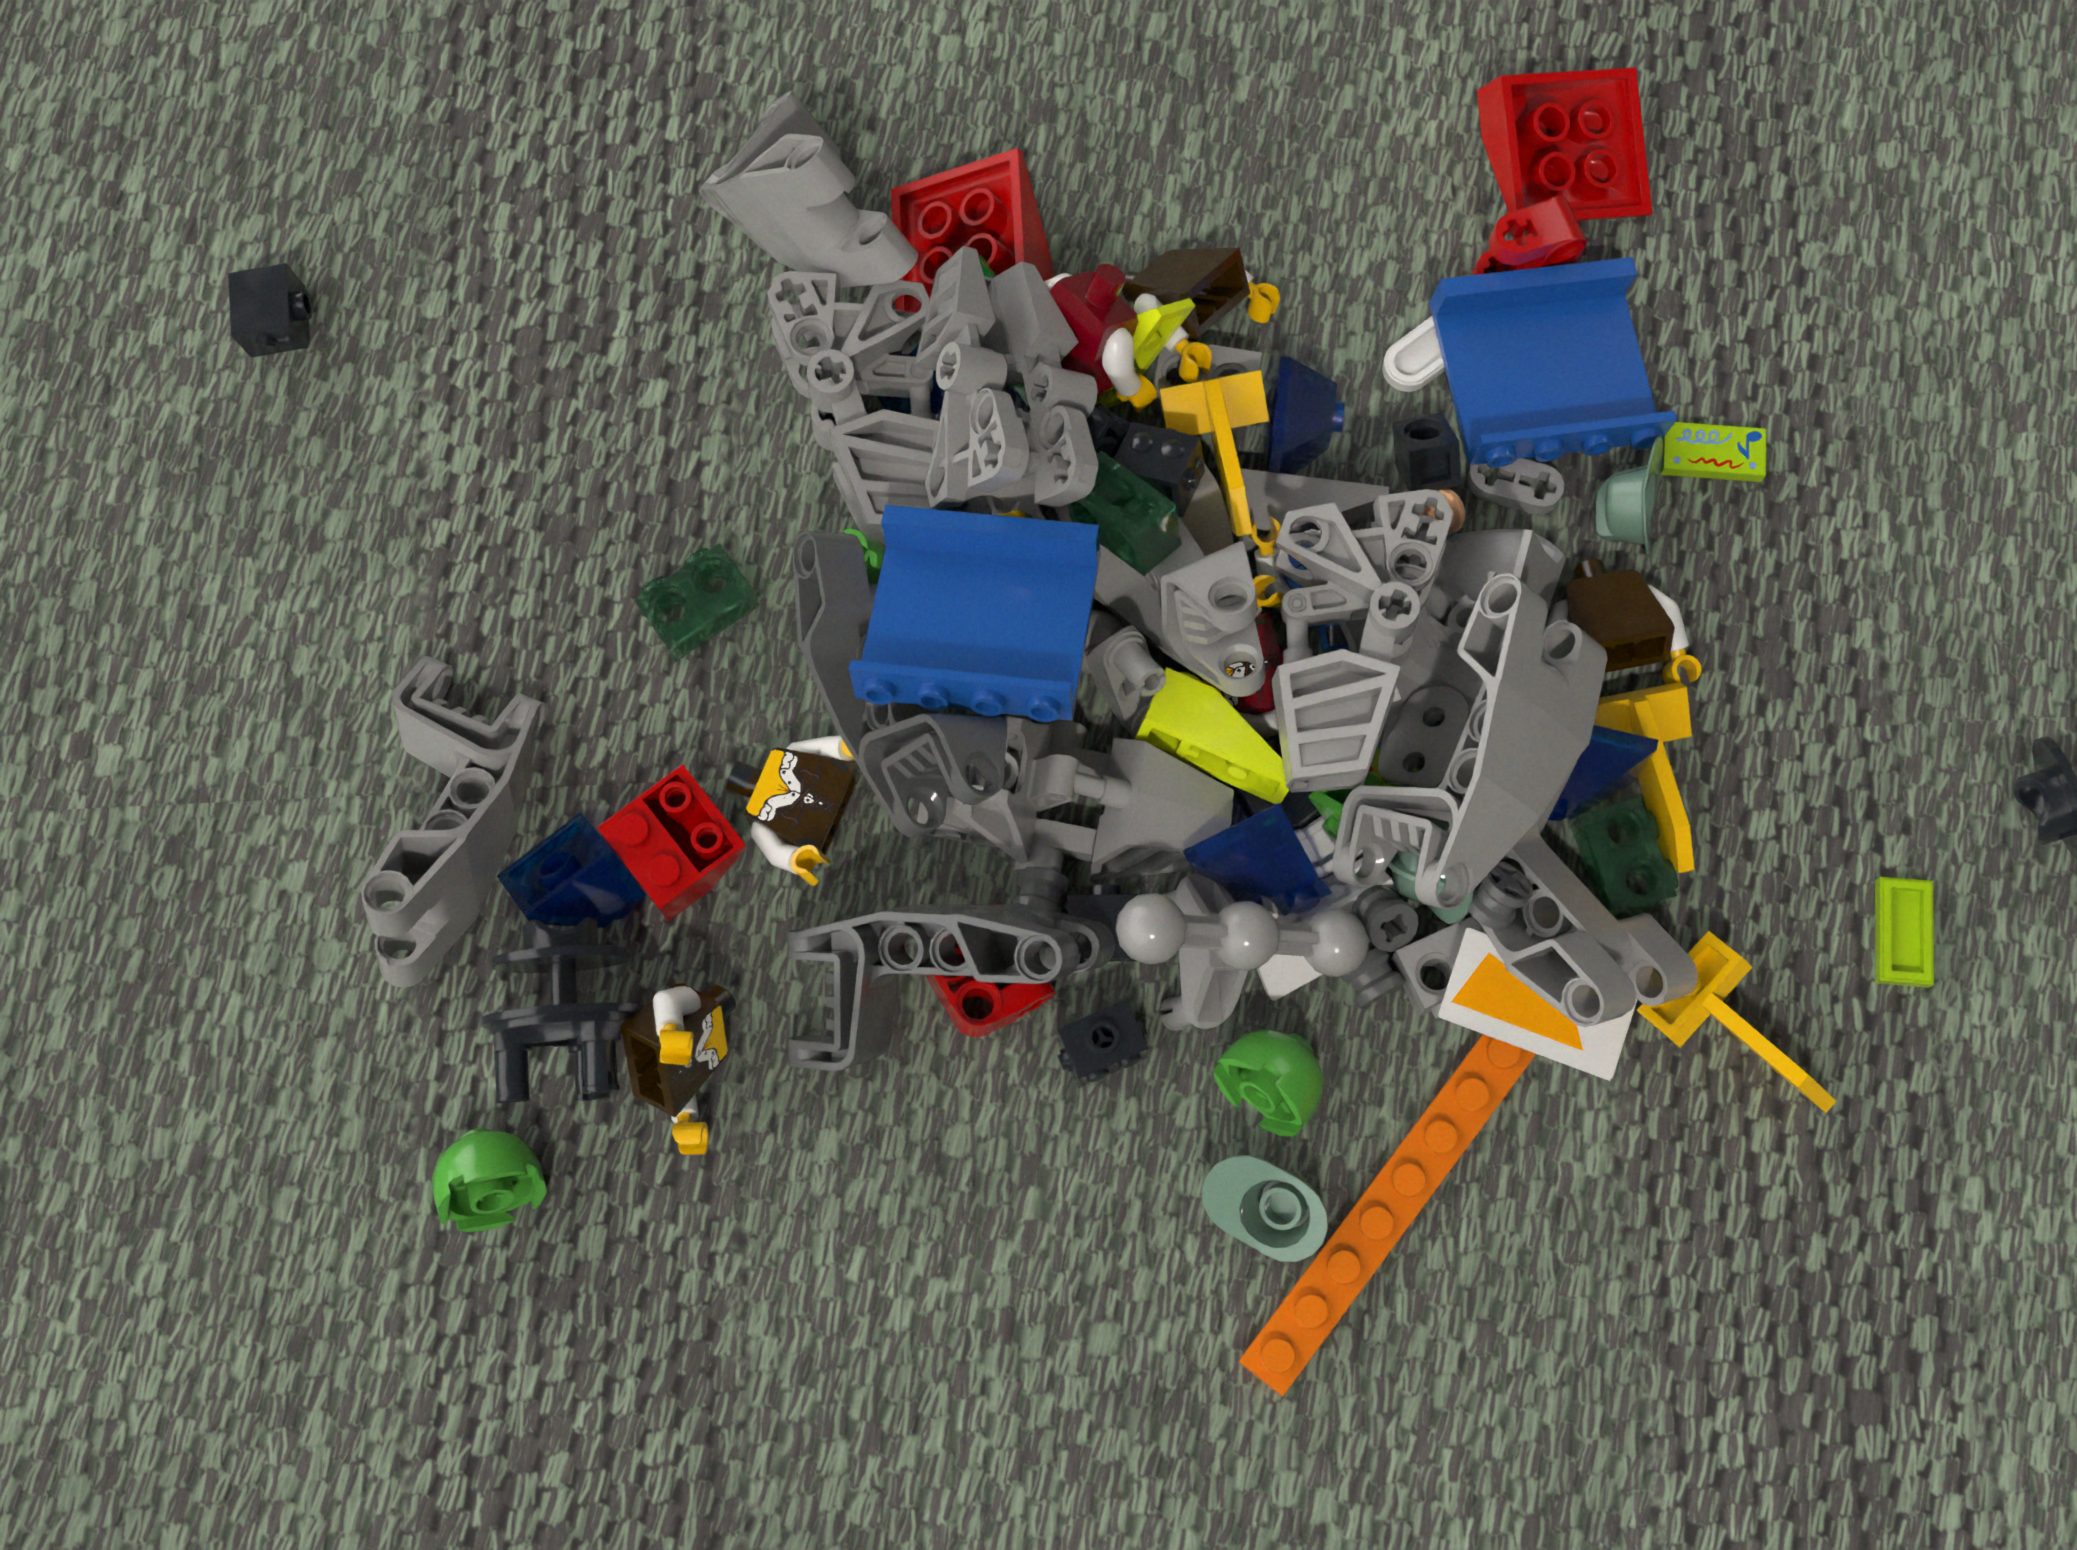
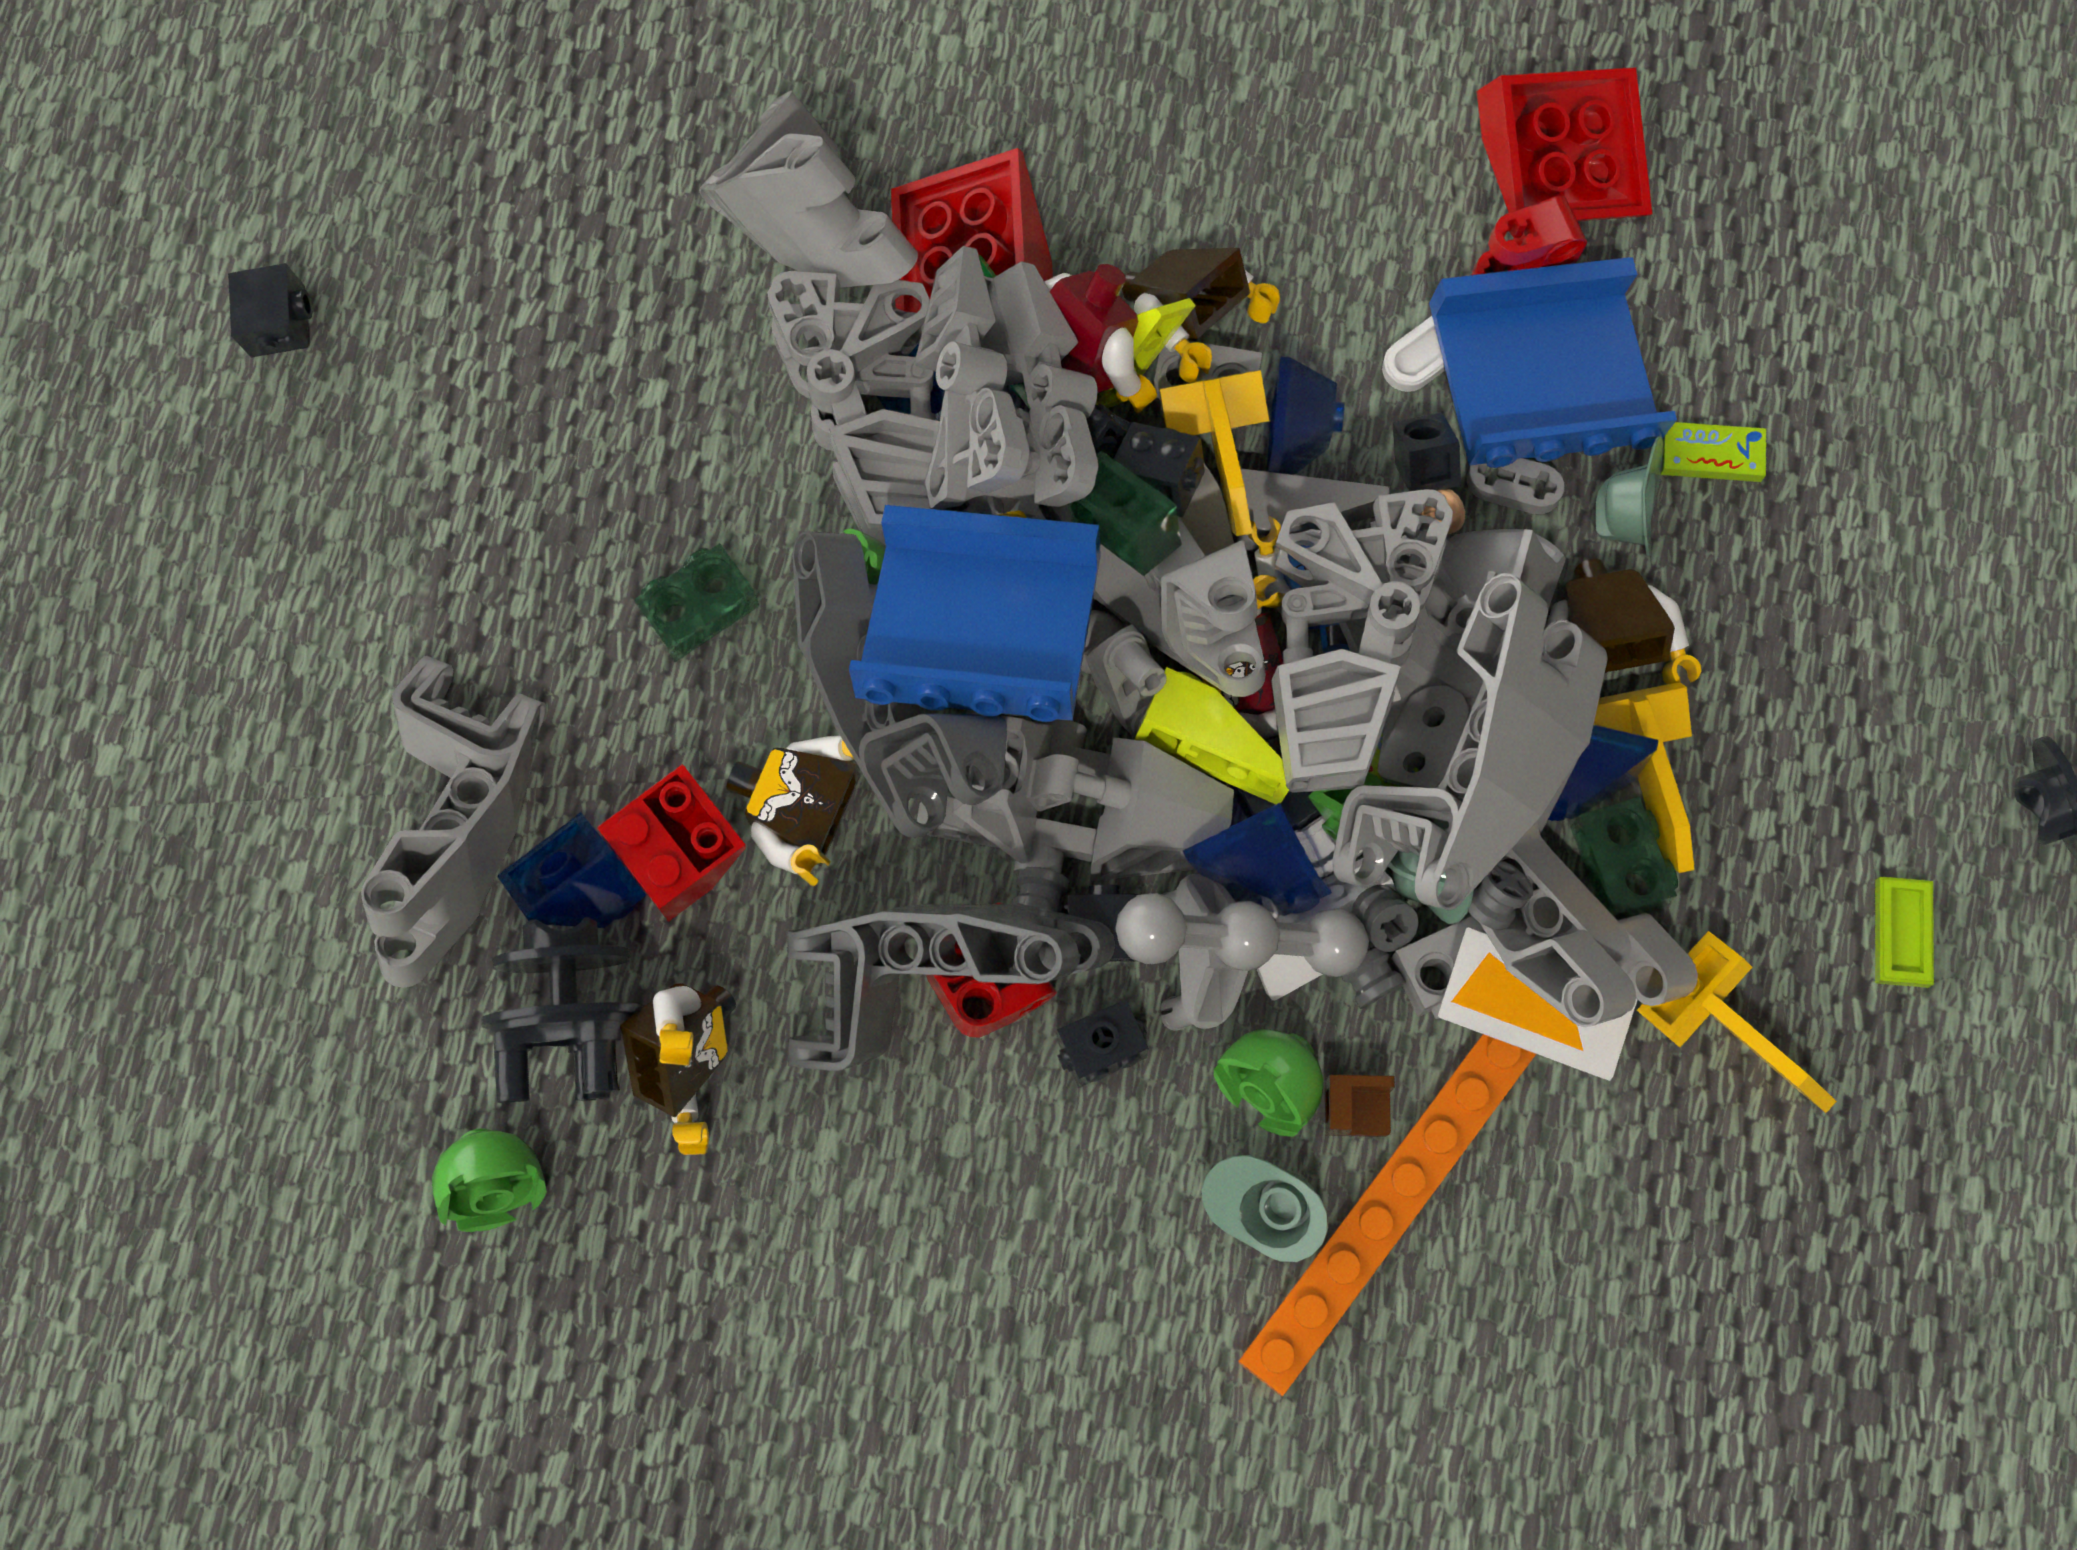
(1358, 1105): none -> reddish brown panel

